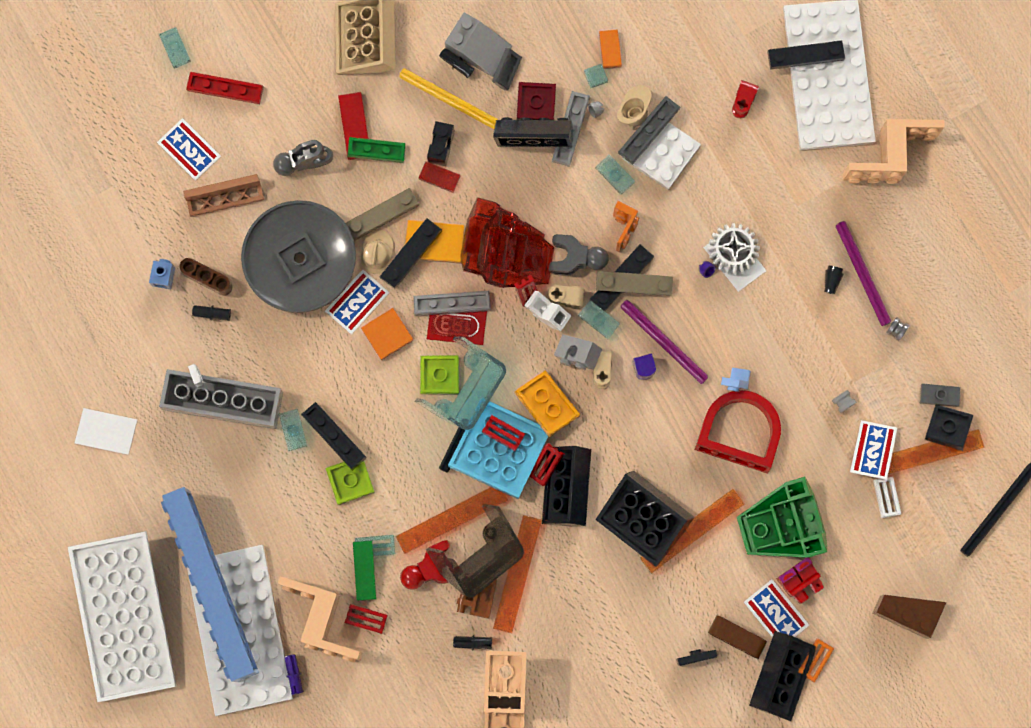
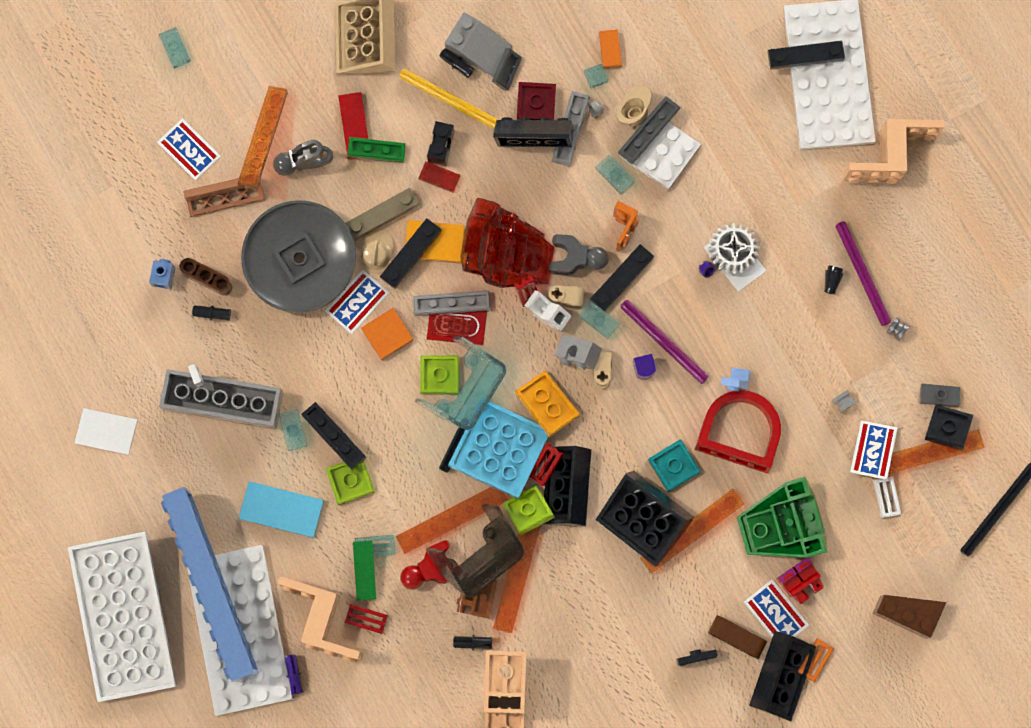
(224, 88): red tile -> none
(262, 138): none -> clear orange plate
(281, 509): none -> medium azure tile
(506, 426): red tile -> none
(528, 510): none -> lime tile
(634, 283): dark tan plate -> none
(674, 465): none -> teal tile
(744, 97): red piece -> none

